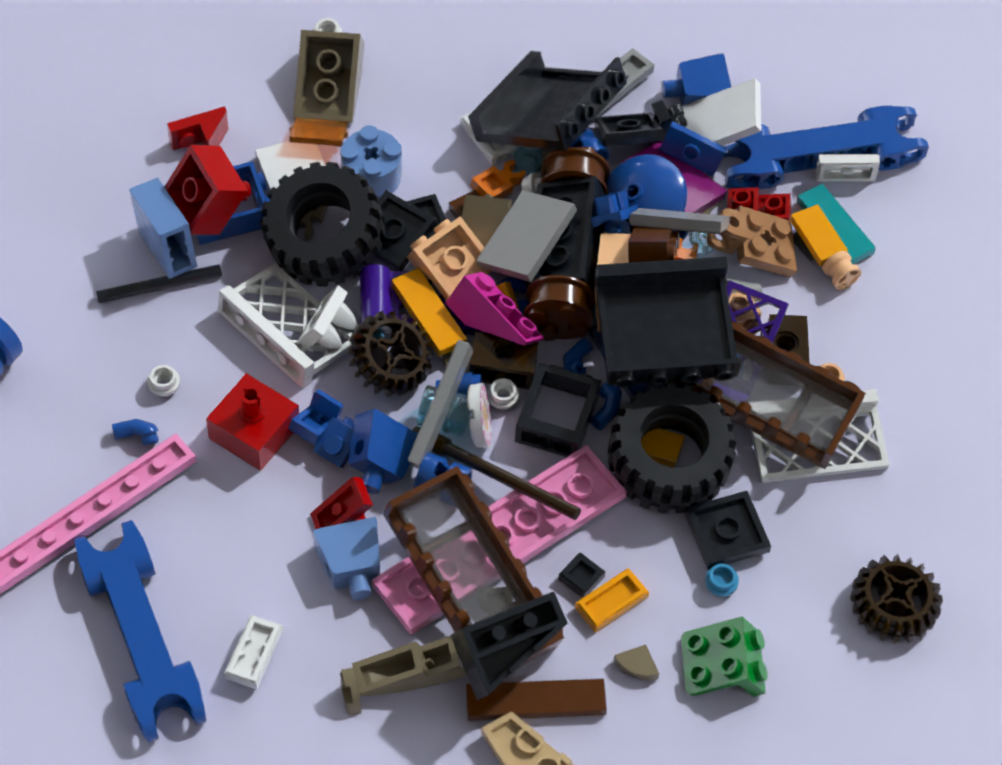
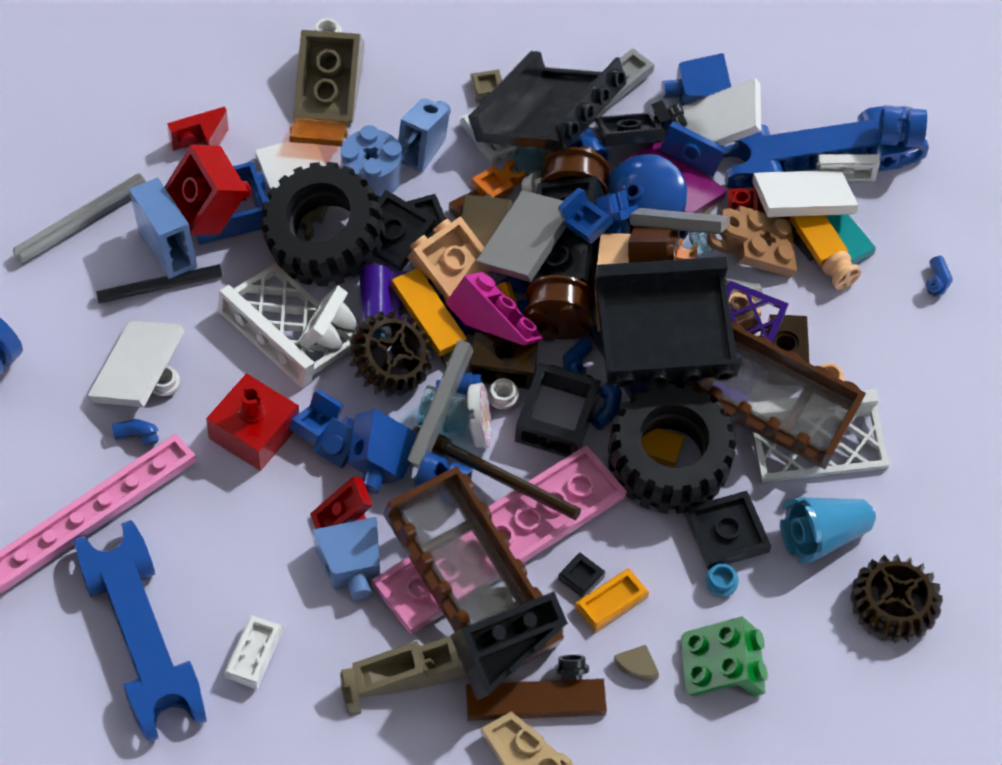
(76, 219): none -> light grey axle
(136, 363): none -> white tile
(427, 123): none -> medium blue torso
(484, 83): none -> dark tan tile
(572, 666): none -> black plate
(583, 216): none -> blue bracket
(805, 193): none -> white tile
(823, 525): none -> dark azure cone
(913, 127): none -> blue wheel
(942, 277): none -> blue arm

